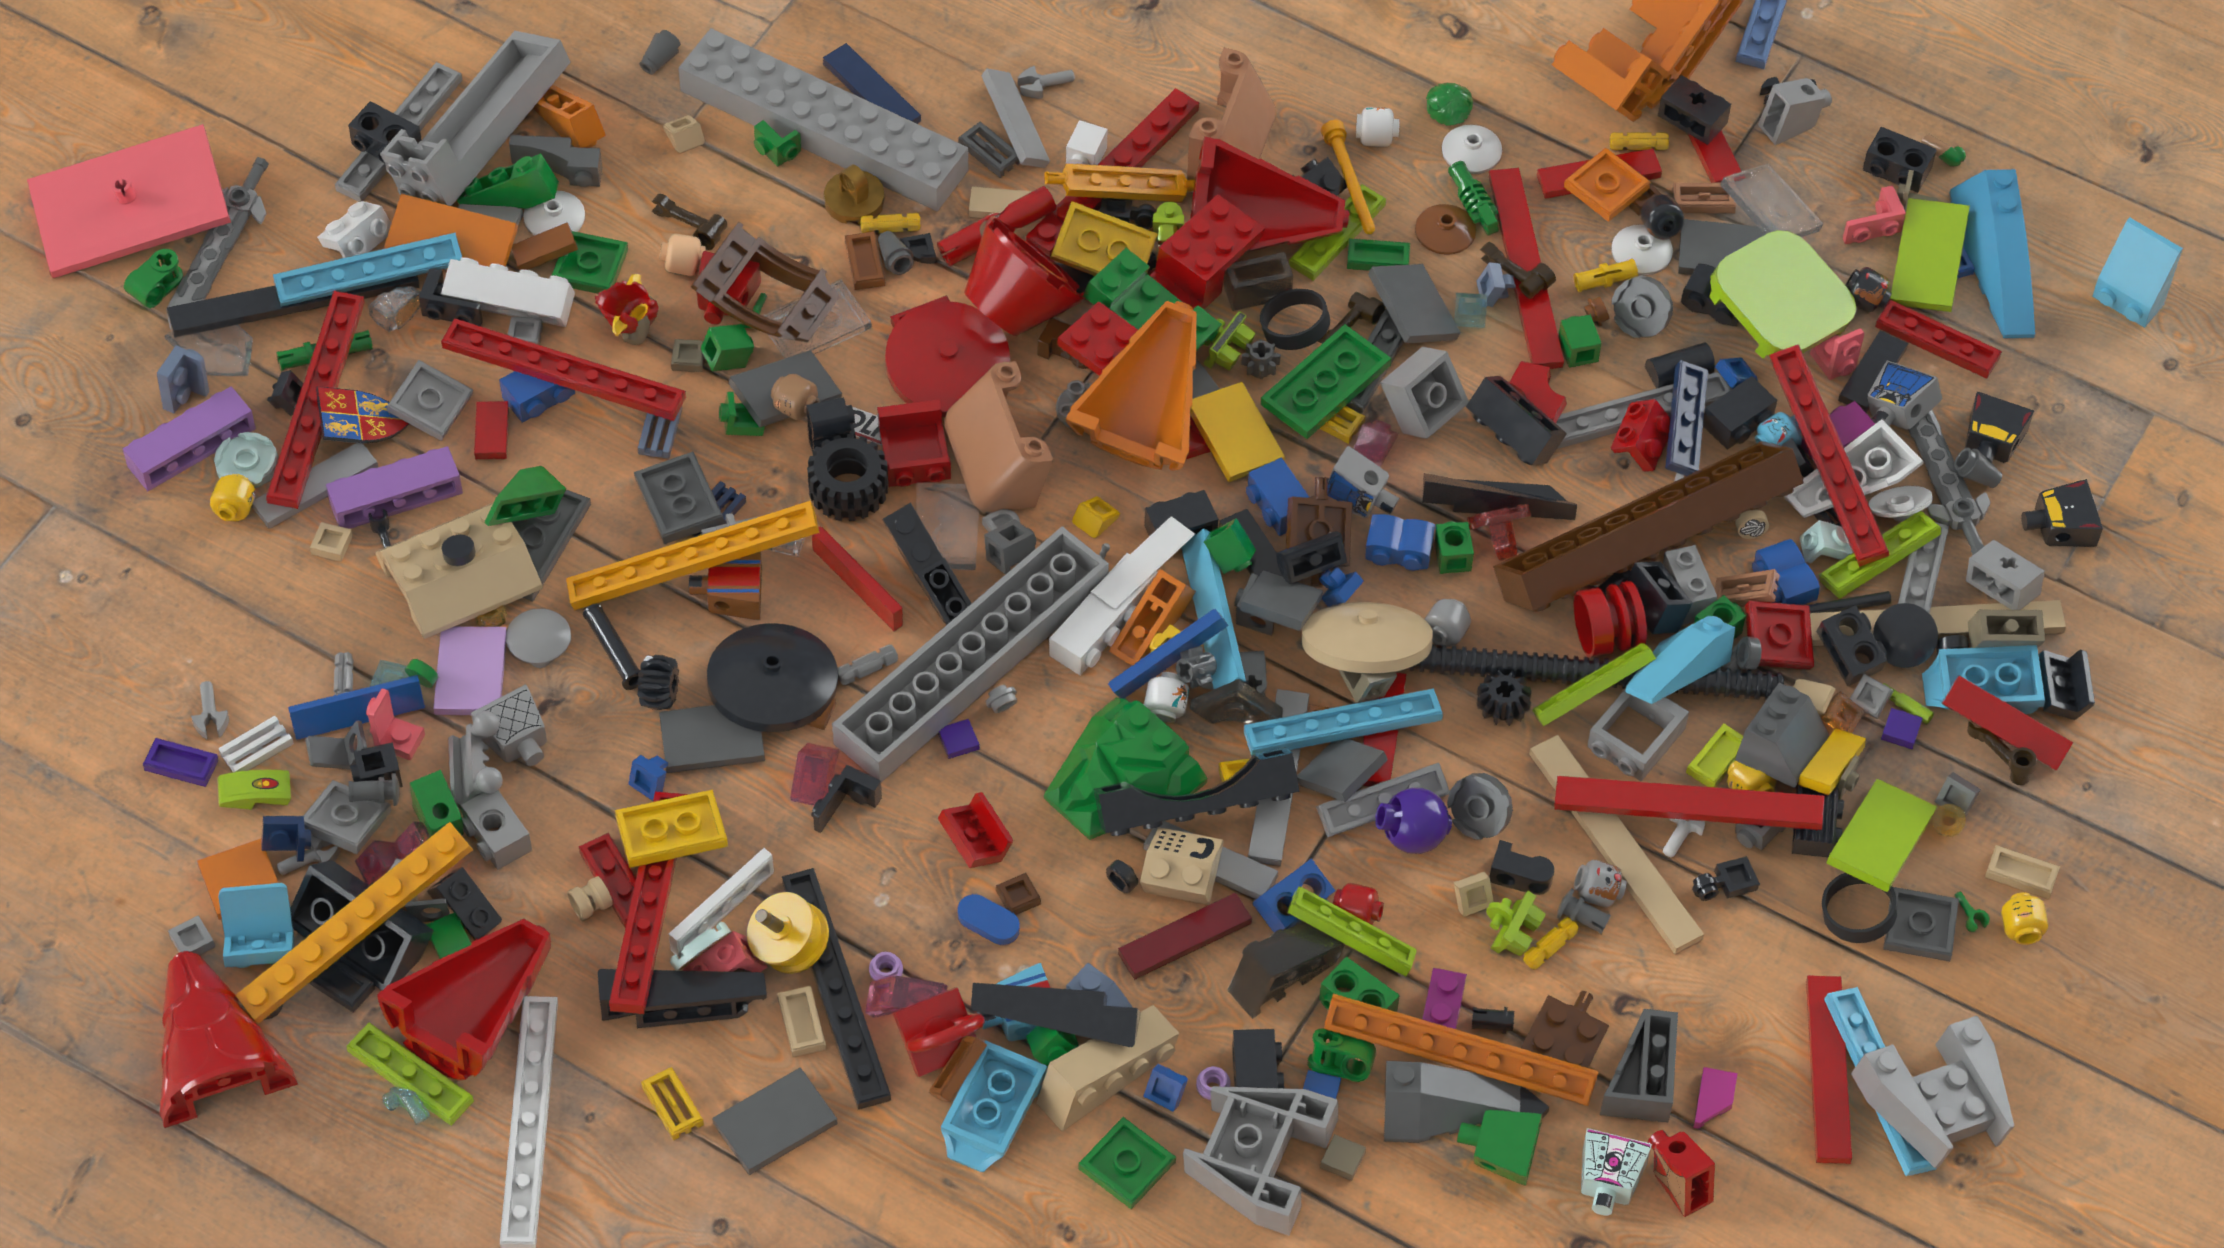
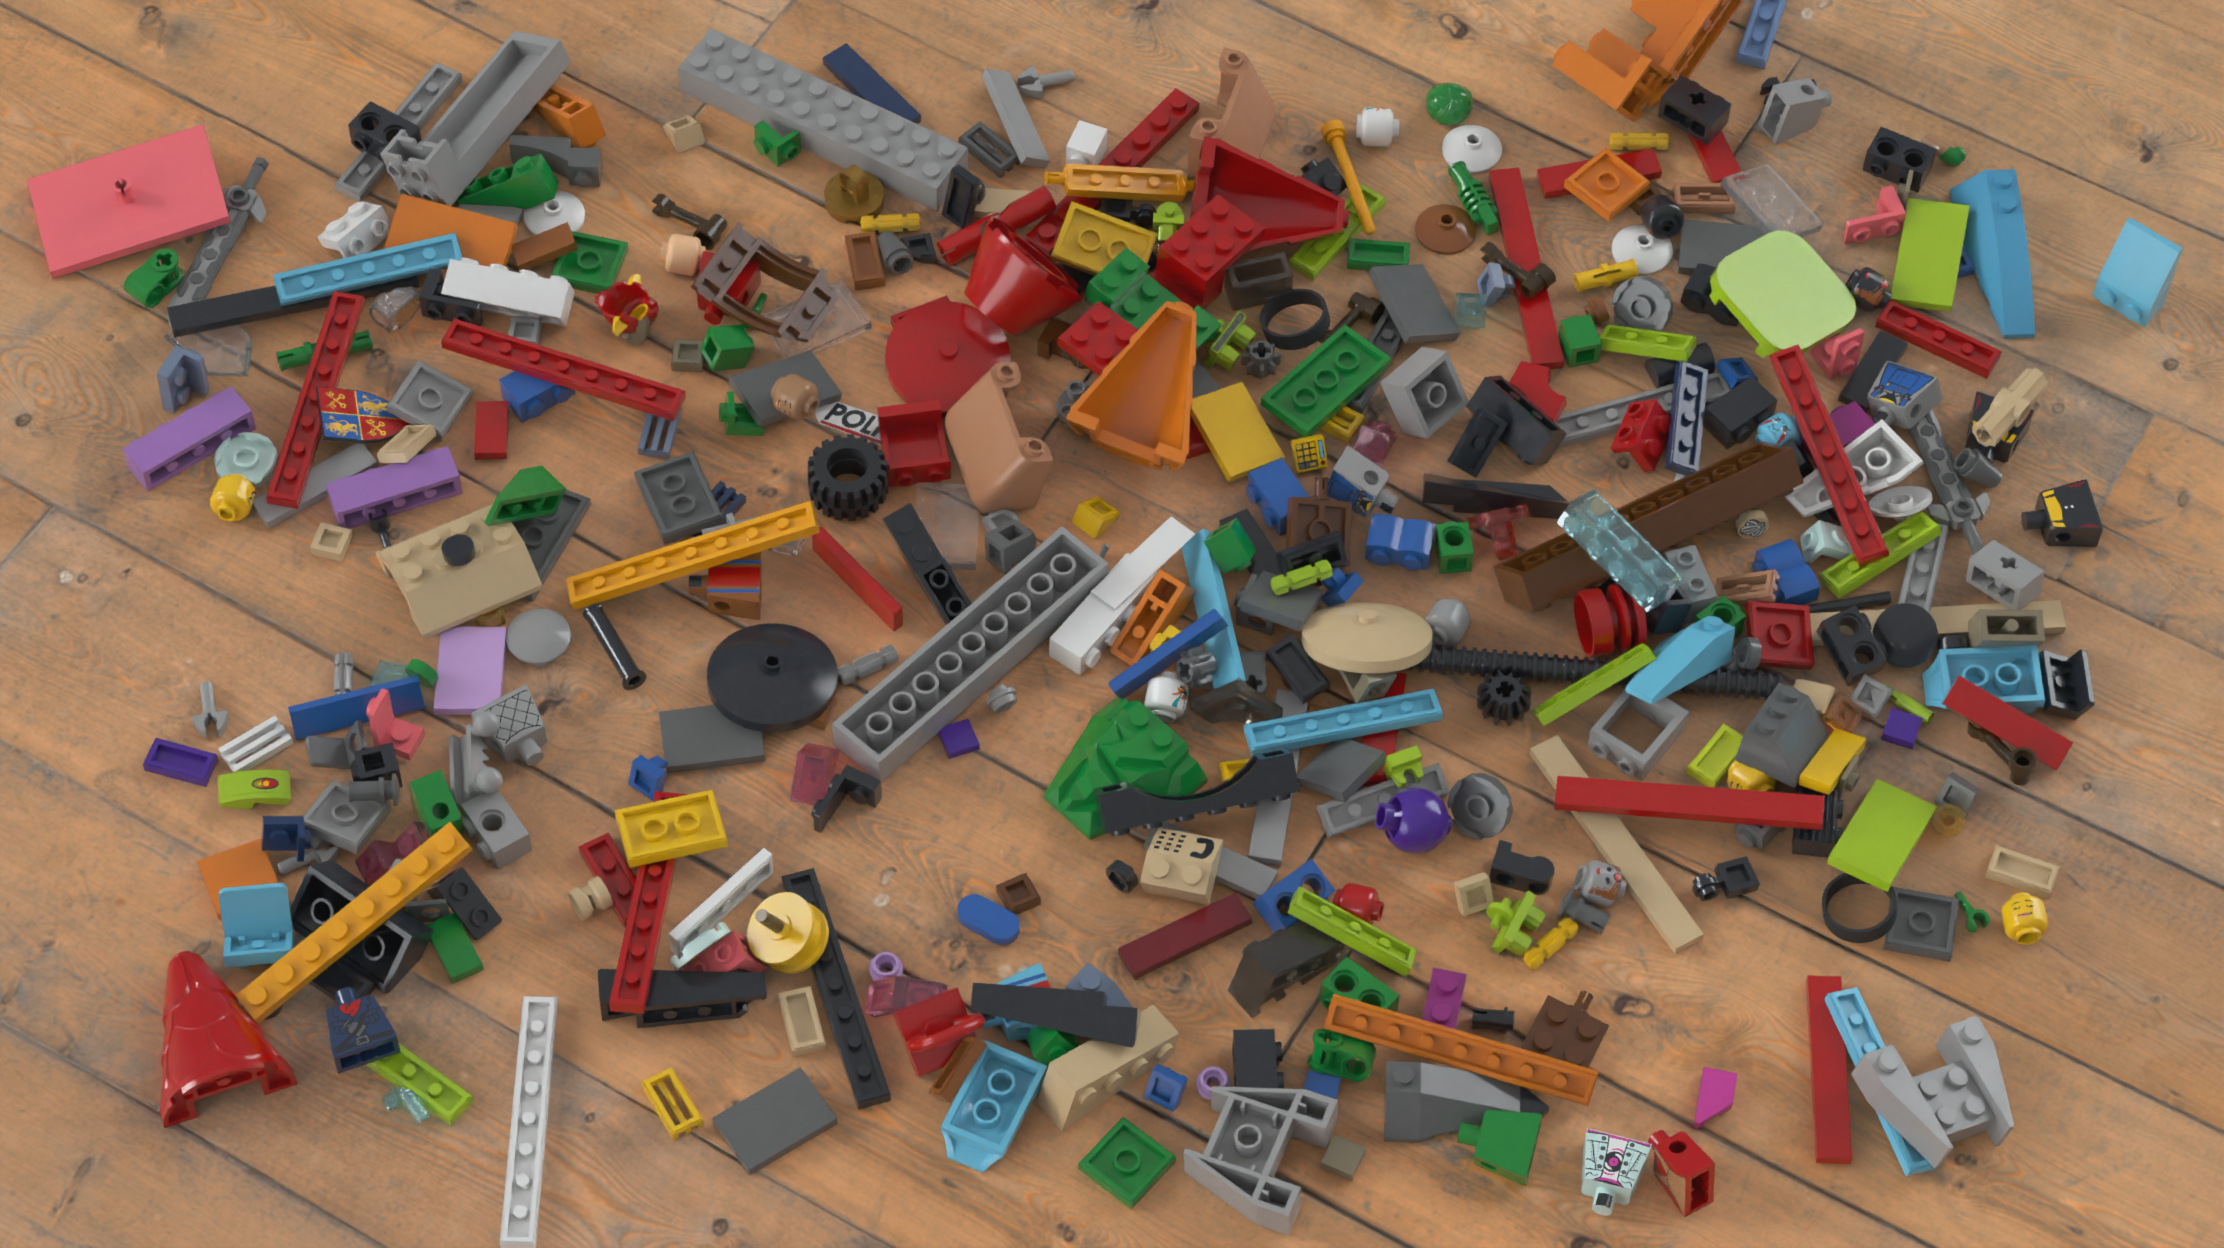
(191, 936): light grey tile -> none
(286, 392): black tile -> none
(359, 1031): none -> dark blue torso
(406, 443): none -> tan tile
(467, 999): red cone -> none
(658, 682): black gear -> none
(660, 51): dark grey cone -> none
(829, 420): black brick -> none
(962, 196): none -> black tile
(977, 832): red bracket -> none
(1190, 509): black brick -> none
(1297, 669): none -> black tile
(1301, 577): none -> lime axle
(1309, 453): none -> yellow tile
(1402, 763): none -> lime tile
(1477, 442): none -> black tile
(1620, 550): none -> clear light blue brick
(1646, 1072): dark grey wedge -> none
(1647, 342): none -> lime tile
(1680, 833): white bar -> none
(2010, 407): none -> tan piece

